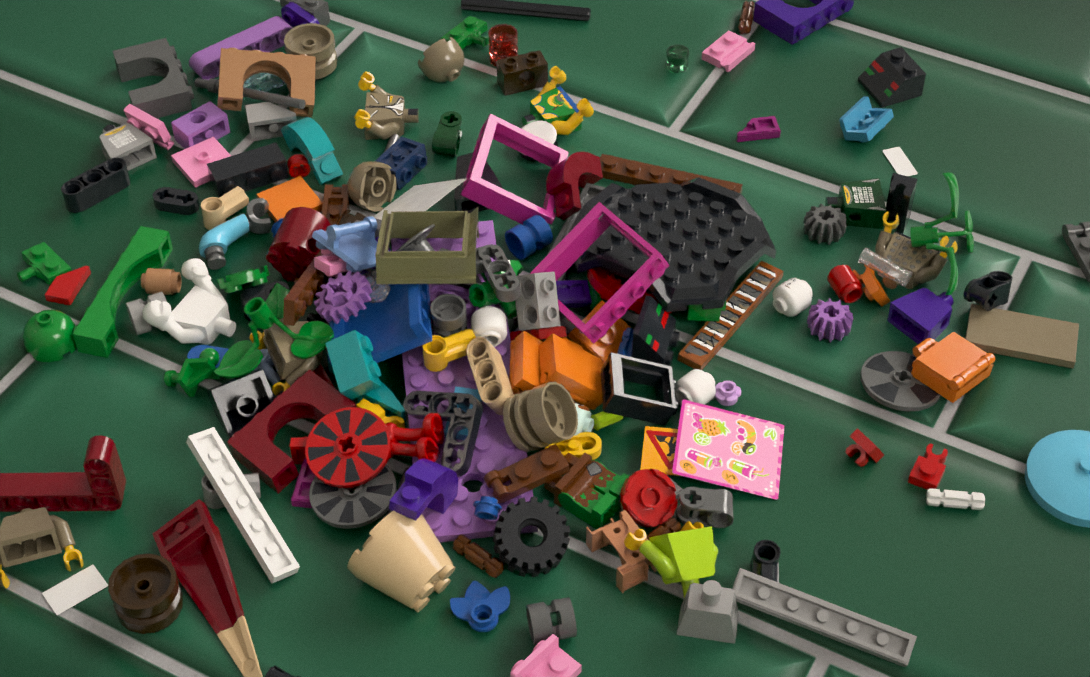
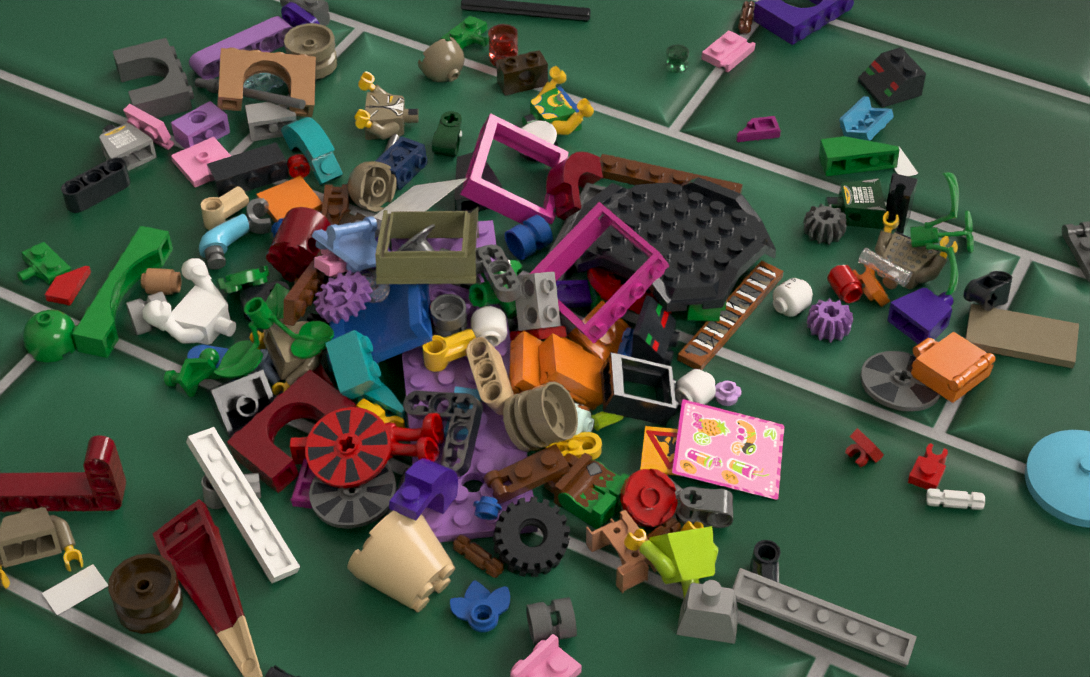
(176, 201): black beam -> none
(856, 155): none -> green slope

